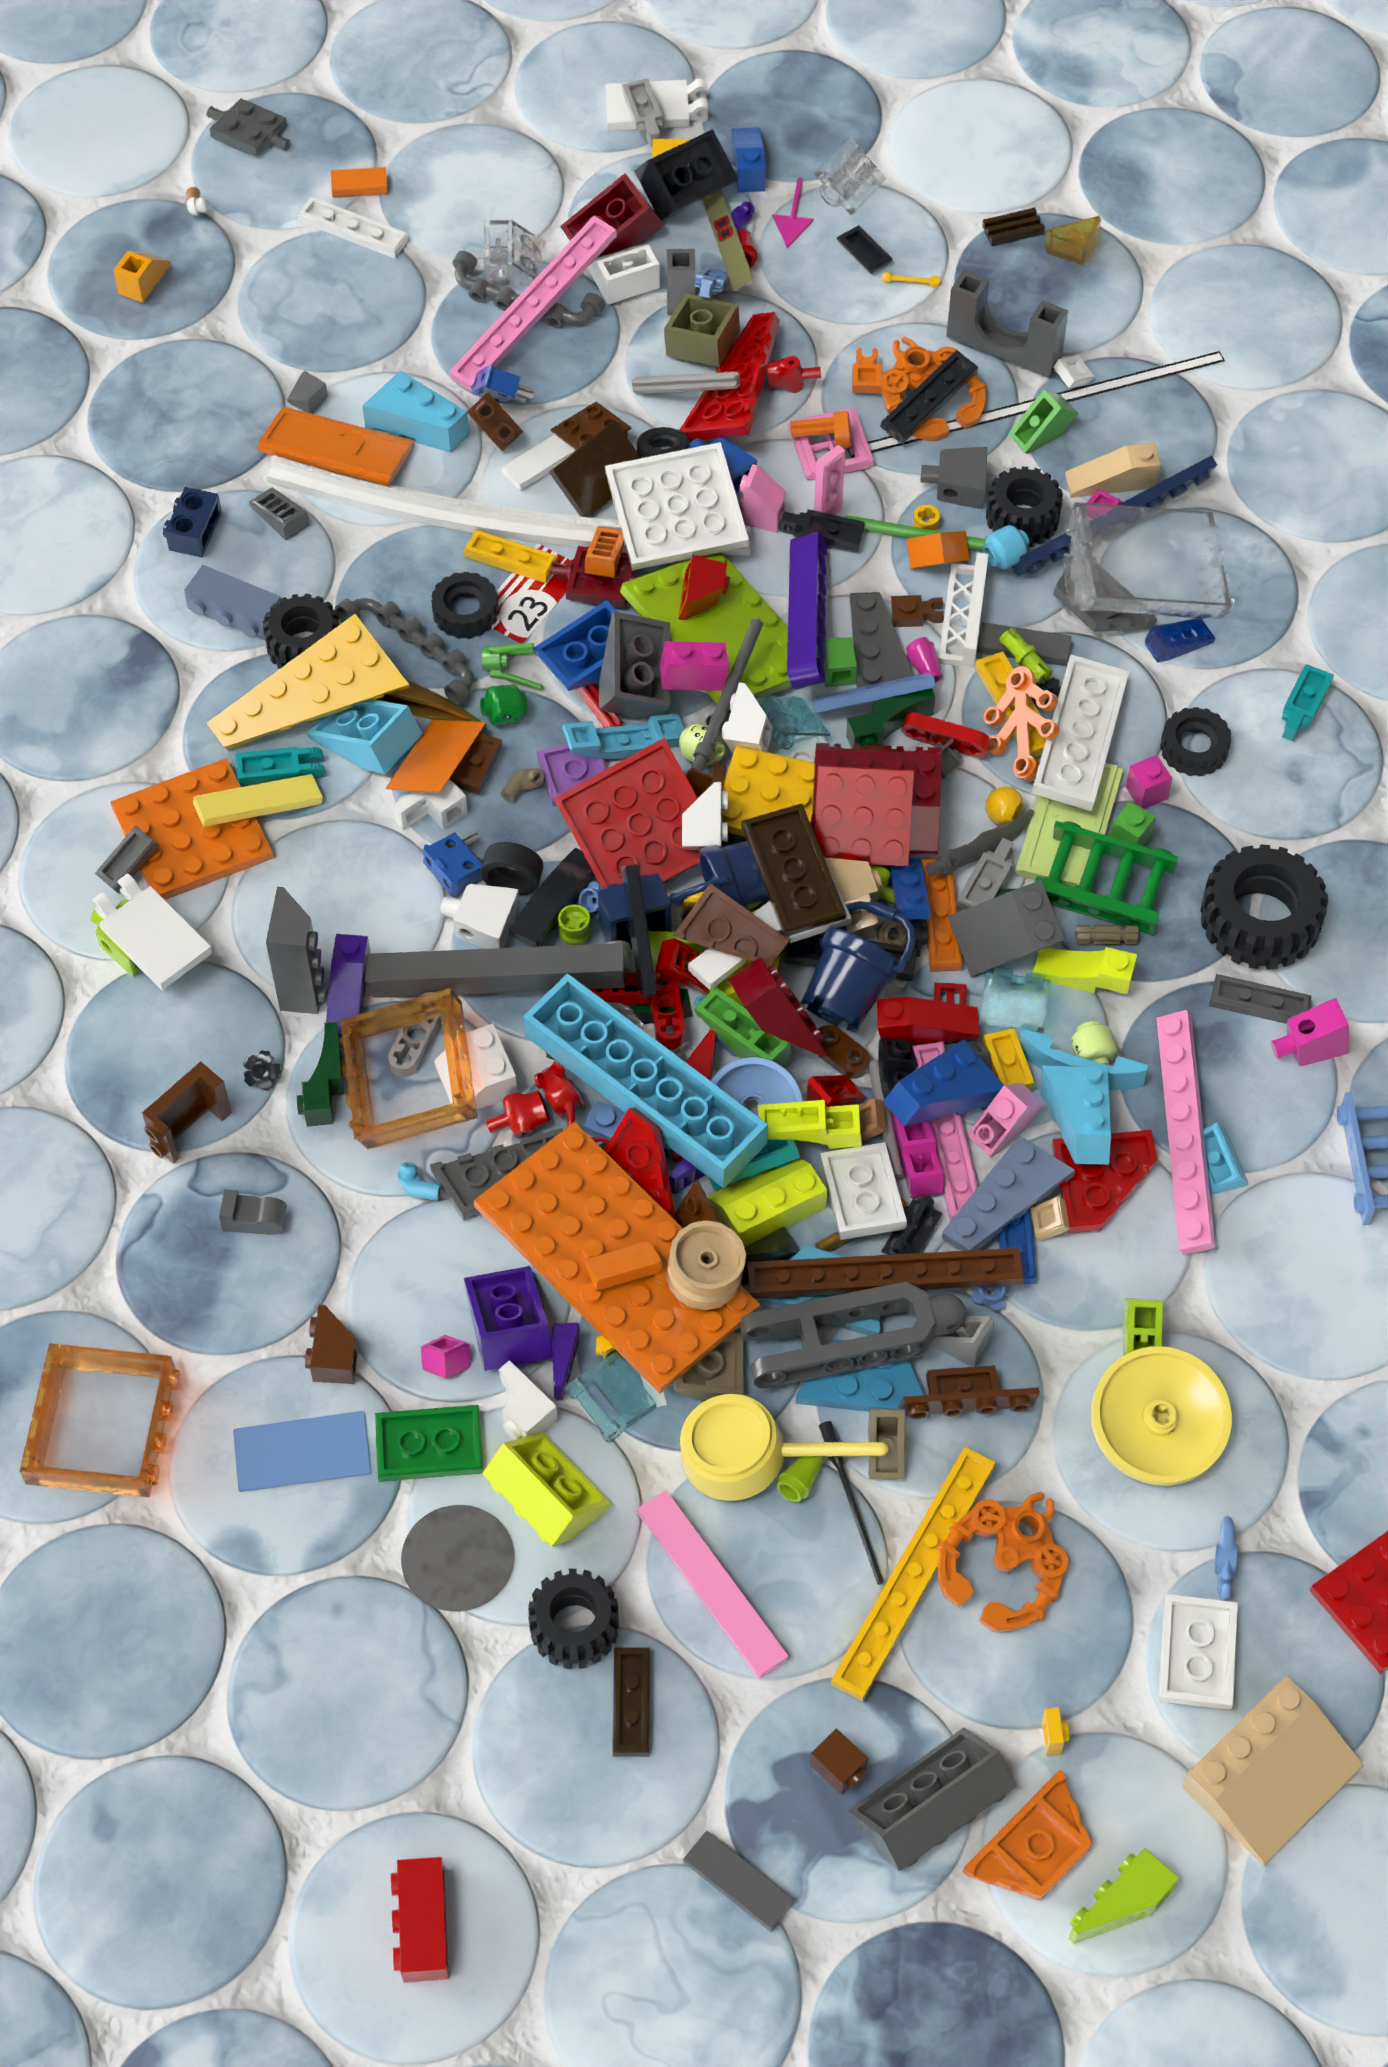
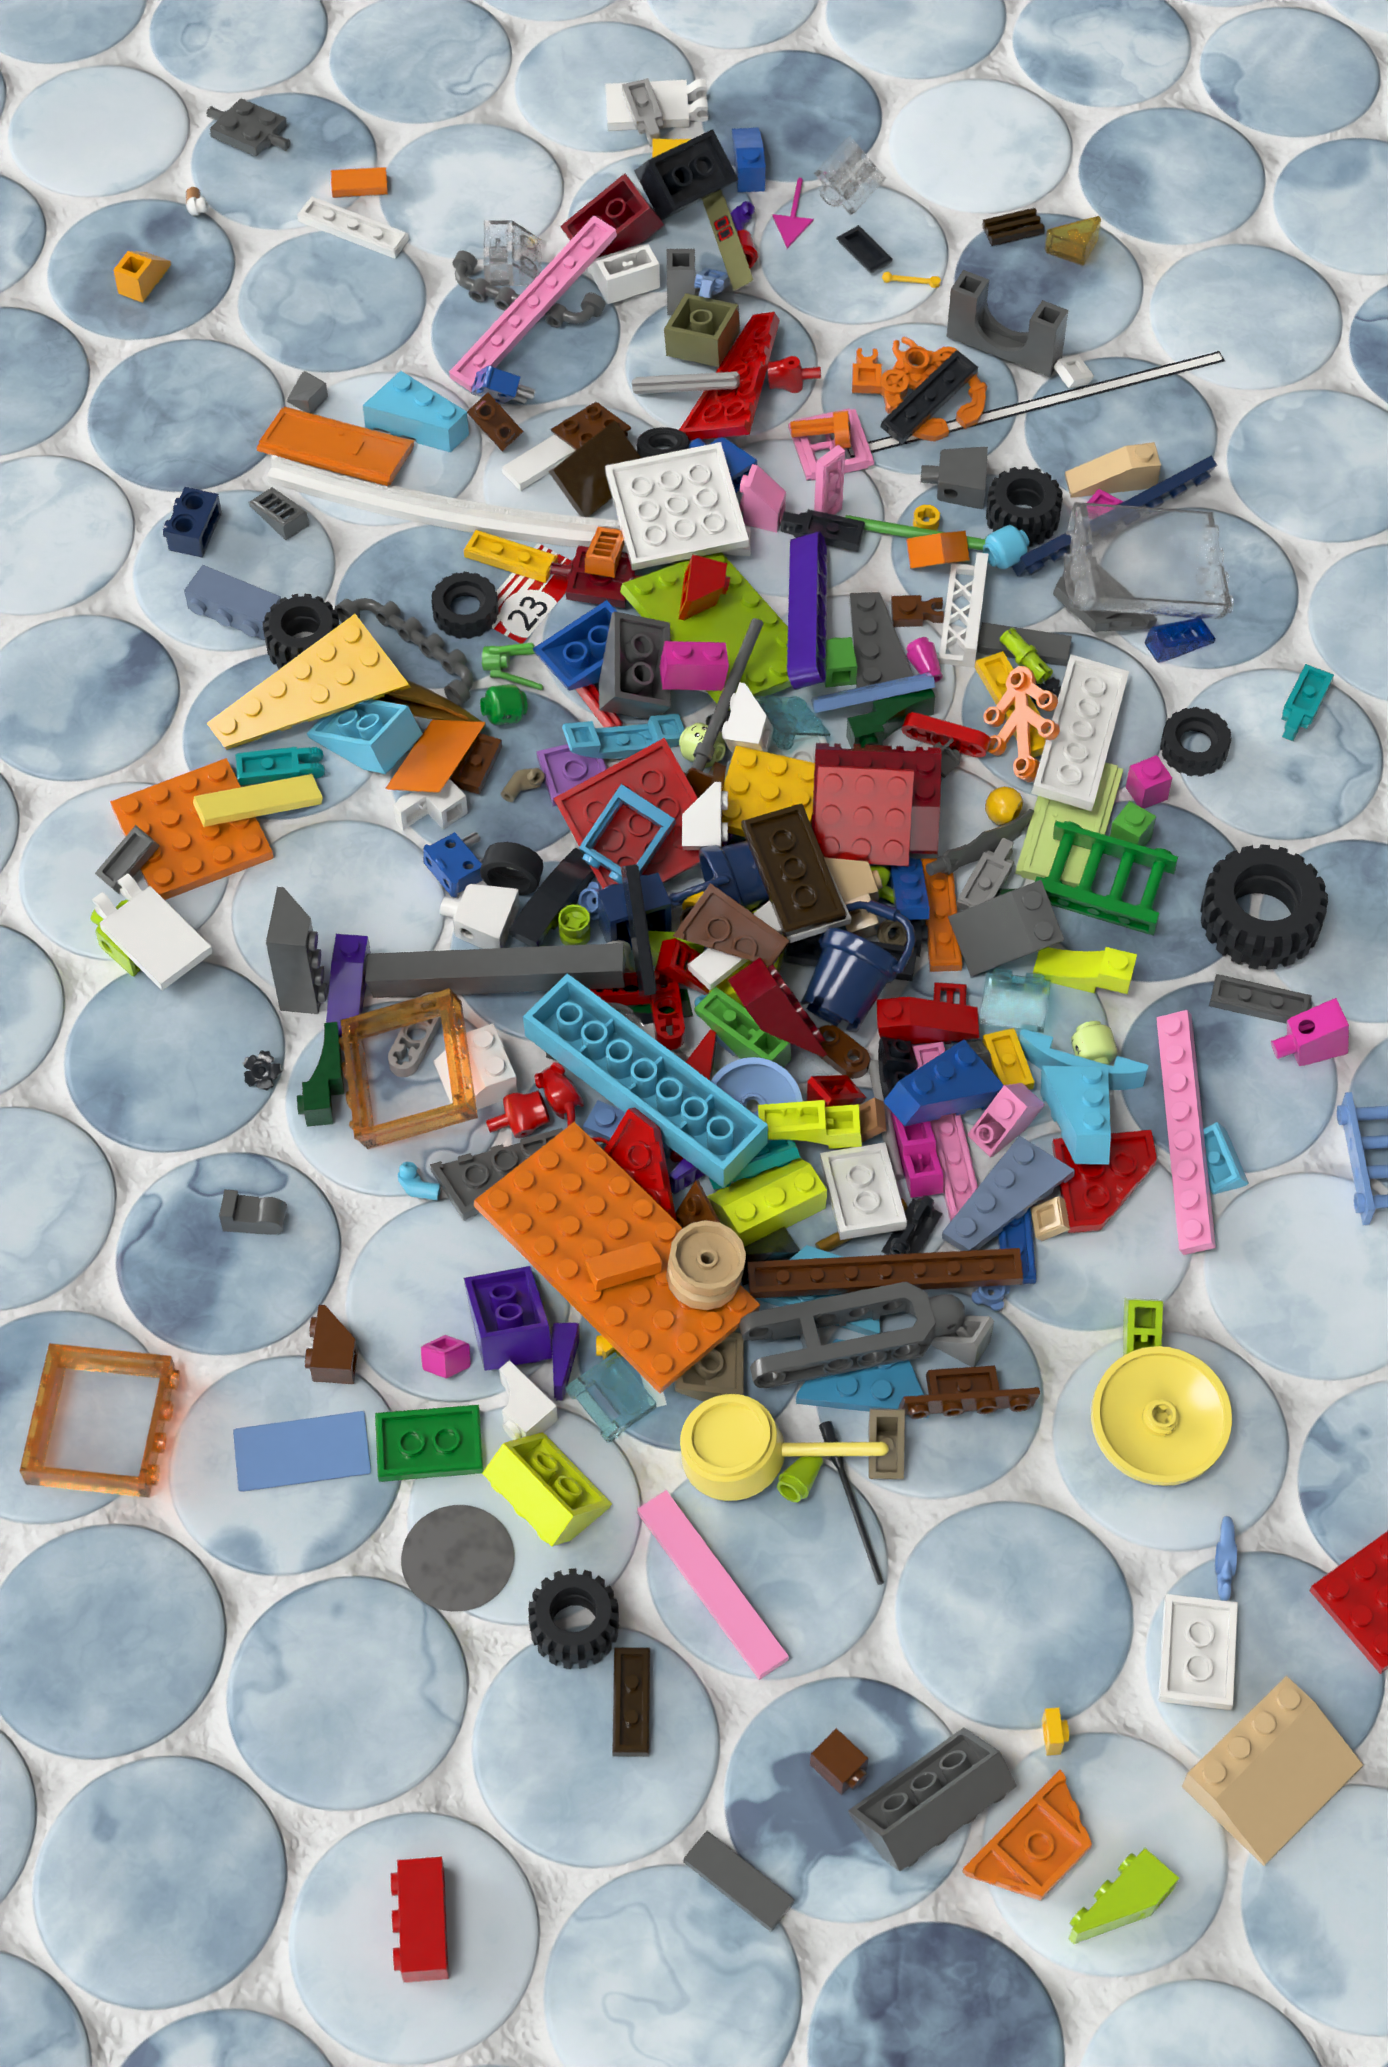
(182, 1106): reddish brown panel -> none
(642, 807): none -> dark azure window
(911, 1575): yellow plate -> none
(1012, 1548): orange piece -> none
(1043, 421): bright green slope -> none
(1107, 934): dark tan axle -> none

